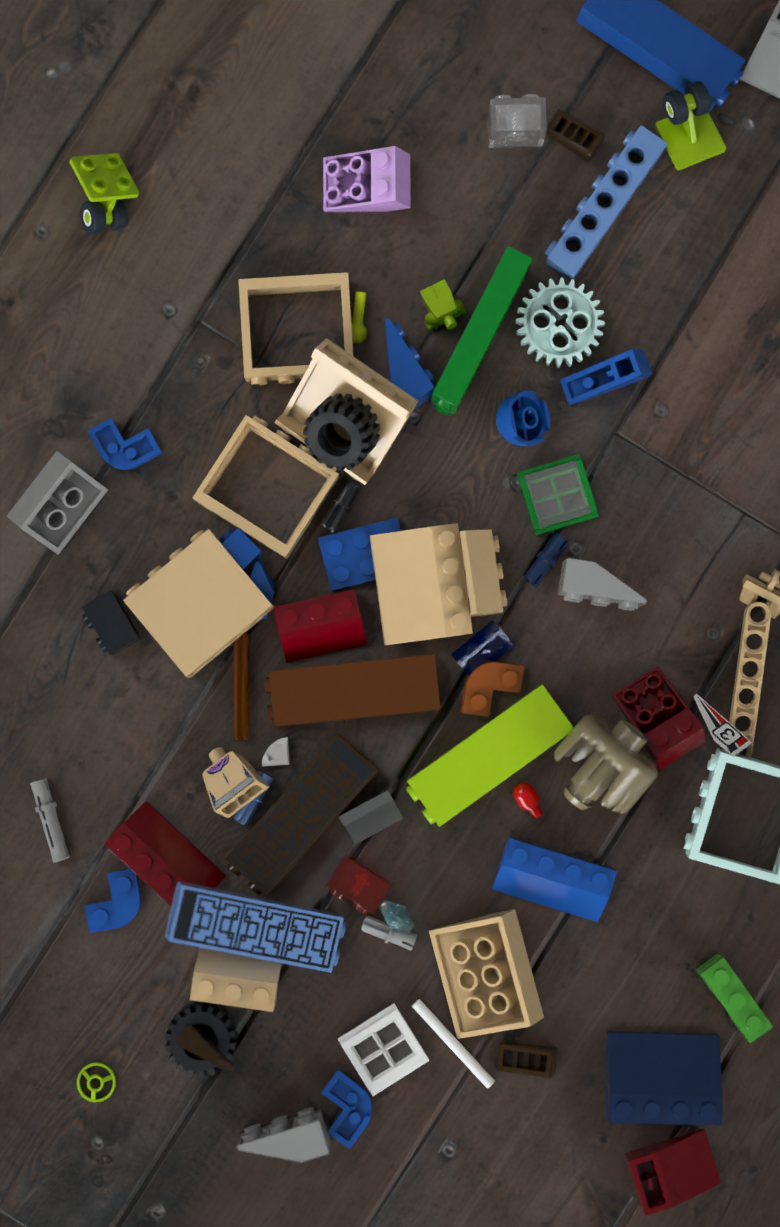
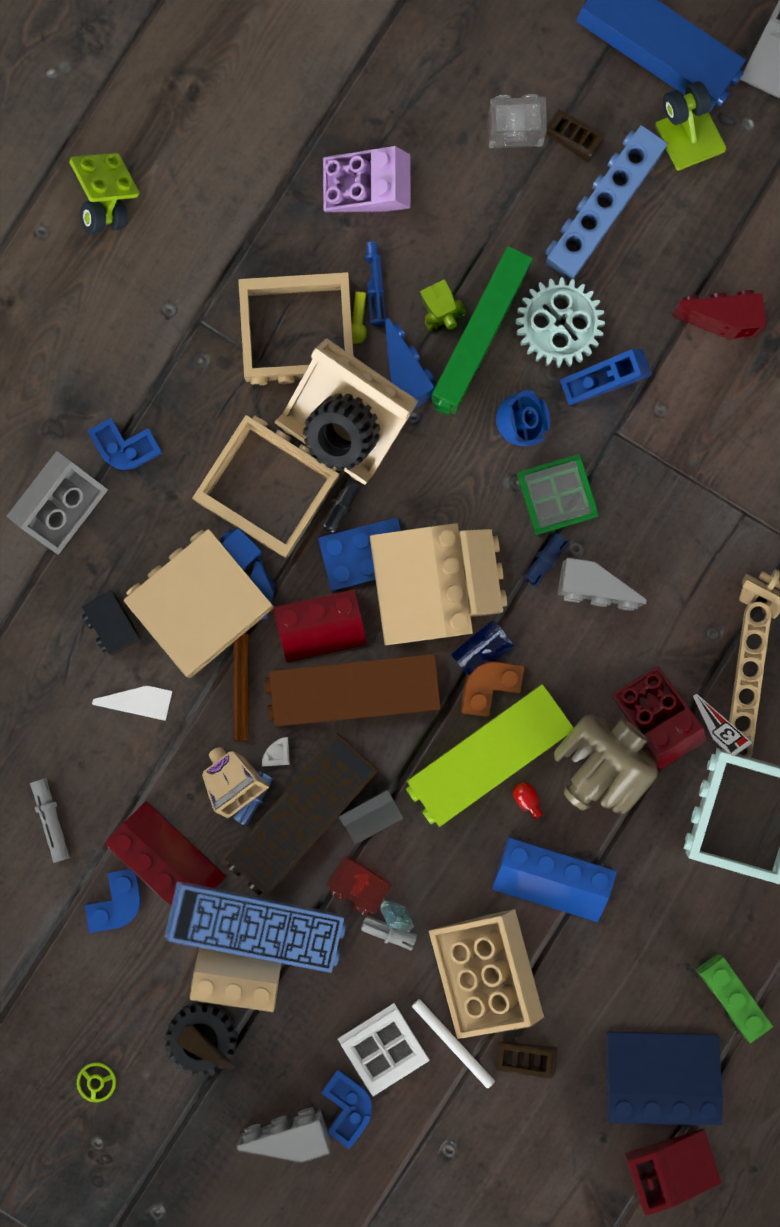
(141, 701): none -> white sticker
(375, 284): none -> blue piece
(724, 315): none -> dark red slope

